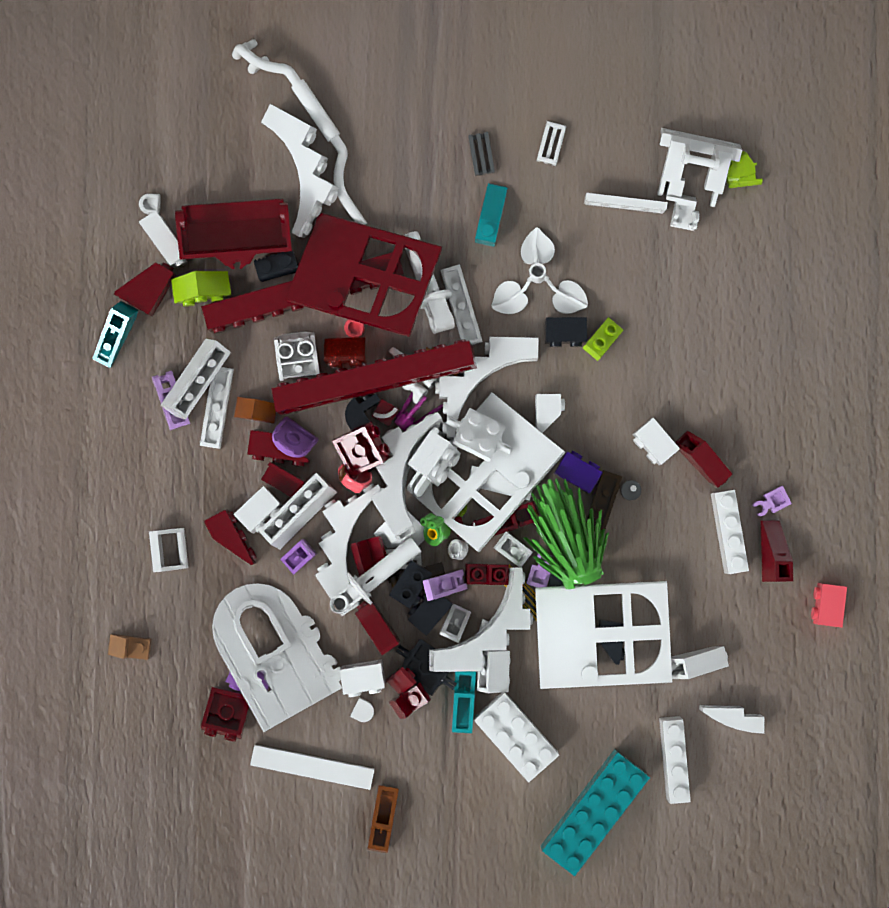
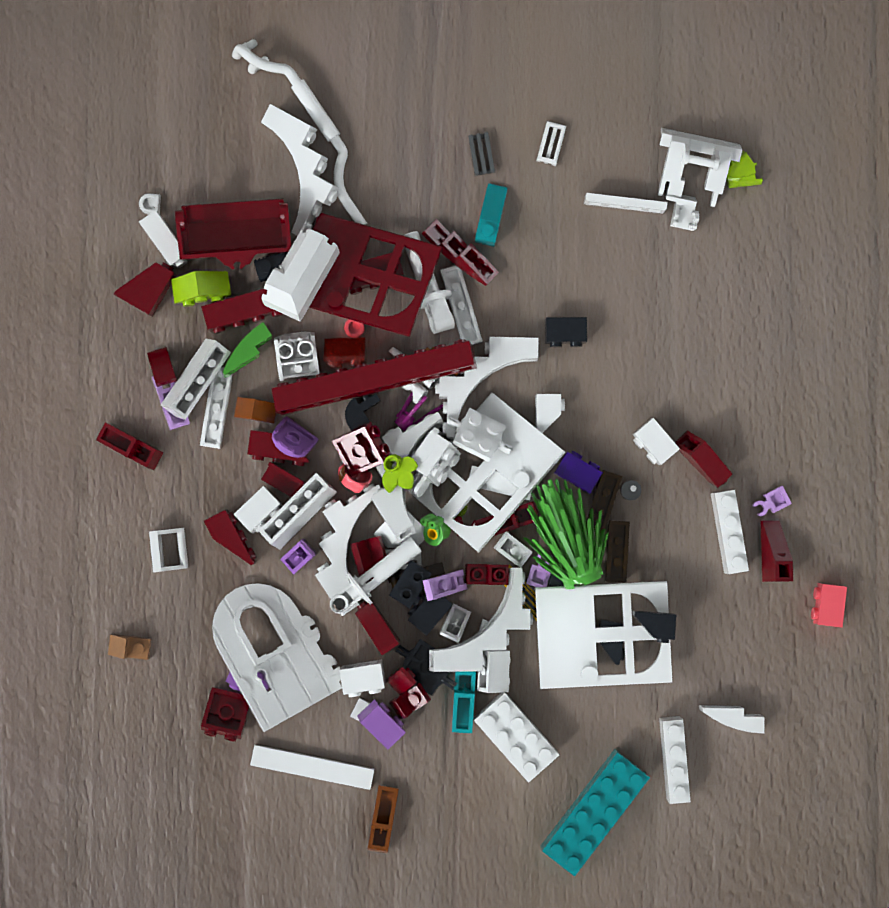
(115, 333): teal slope -> none
(129, 446): none -> dark red slope
(161, 367): none -> dark red slope
(247, 349): none -> bright green slope
(300, 274): none -> white brick
(381, 723): none -> medium lavender brick
(385, 412): dark red tile -> none
(400, 475): none -> lime plate
(458, 549): white tile -> none
(459, 253): none -> dark red slope
(536, 250): white plant -> none
(603, 339): lime plate -> none
(617, 551): none -> dark brown plate
(658, 625): none -> black slope
(698, 662): white slope -> none

